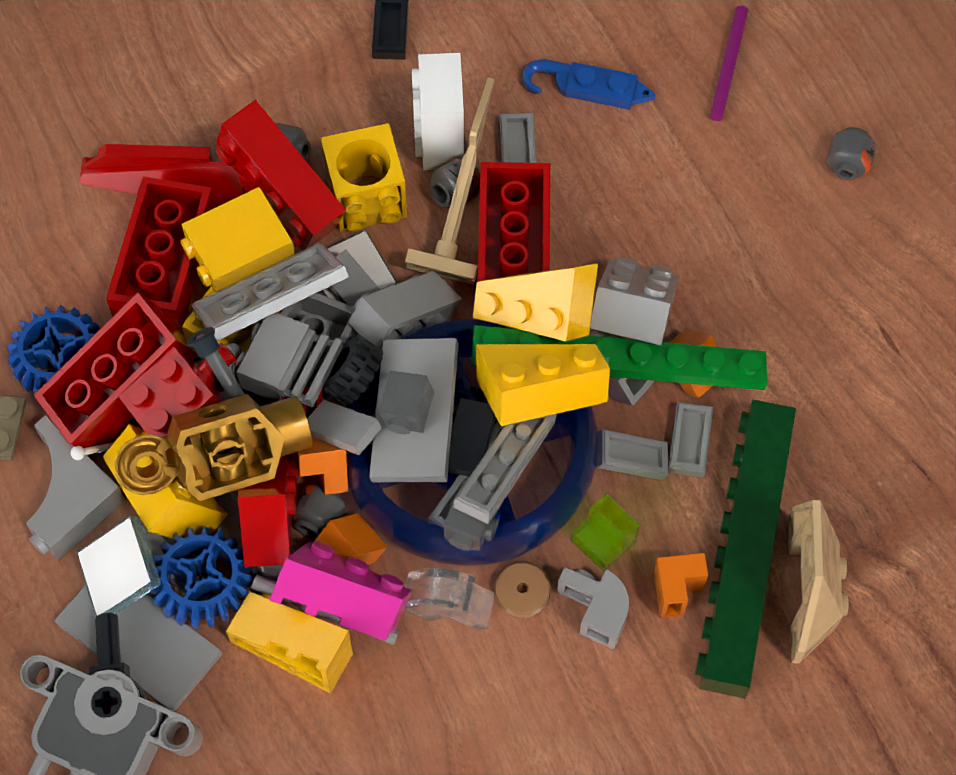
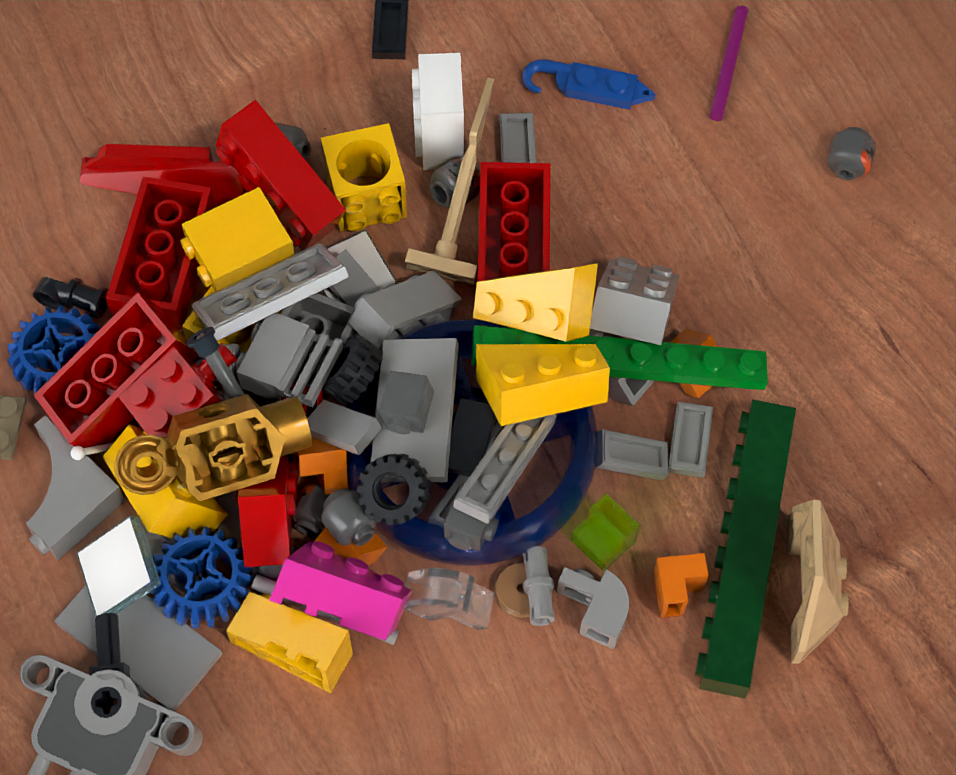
(75, 294): none -> black connector
(347, 519): none -> dark grey head
(371, 495): none -> black tyre
(538, 586): none -> light grey pin

